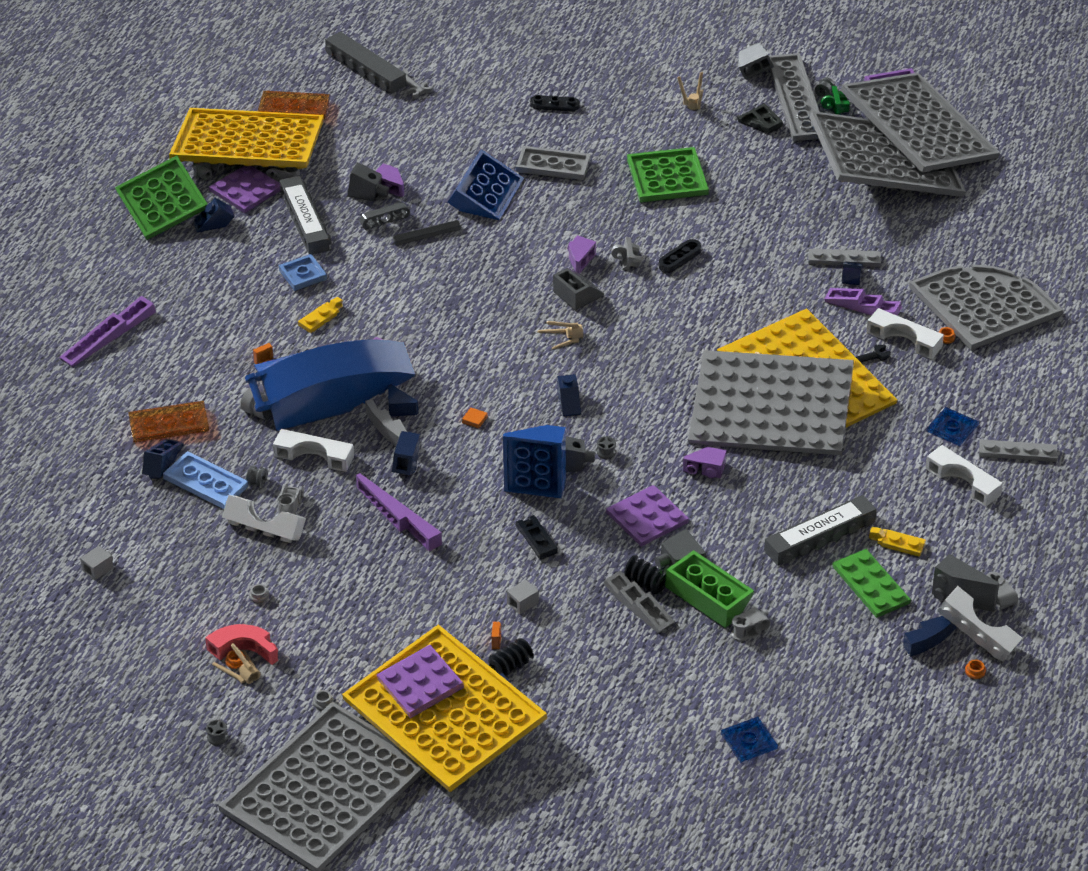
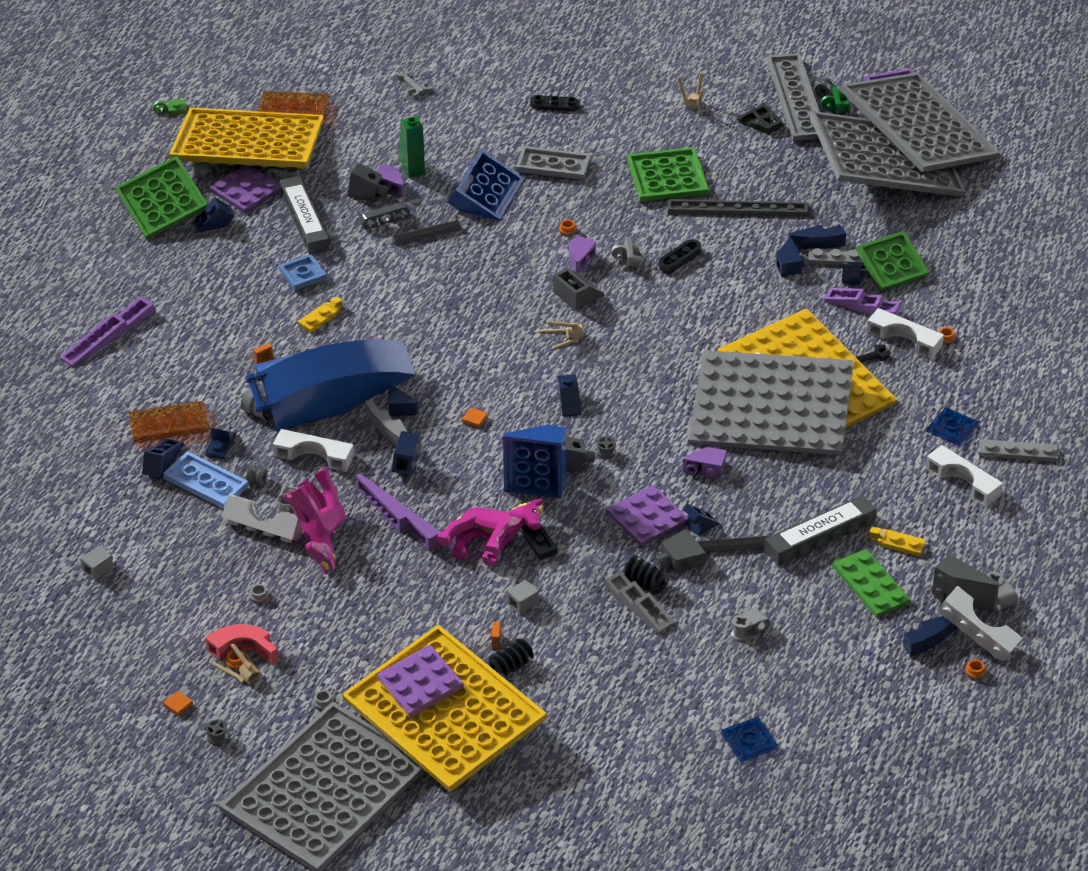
(174, 106): none -> bright green plate
(178, 703): none -> orange tile
(220, 443): none -> dark blue slope
(318, 516): none -> dark pink animal
(365, 62): dark grey brick -> none
(412, 147): none -> green slope
(493, 525): none -> dark pink animal
(567, 227): none -> orange plate
(699, 519): none -> dark blue slope
(708, 588): bright green slope -> none
(731, 207): none -> dark grey tile
(733, 543): none -> dark grey axle
(753, 60): dark grey torso -> none
(788, 259): none -> dark blue slope
(819, 237): none -> dark blue slope
(892, 261): none -> bright green plate
(984, 302): light grey plate -> none

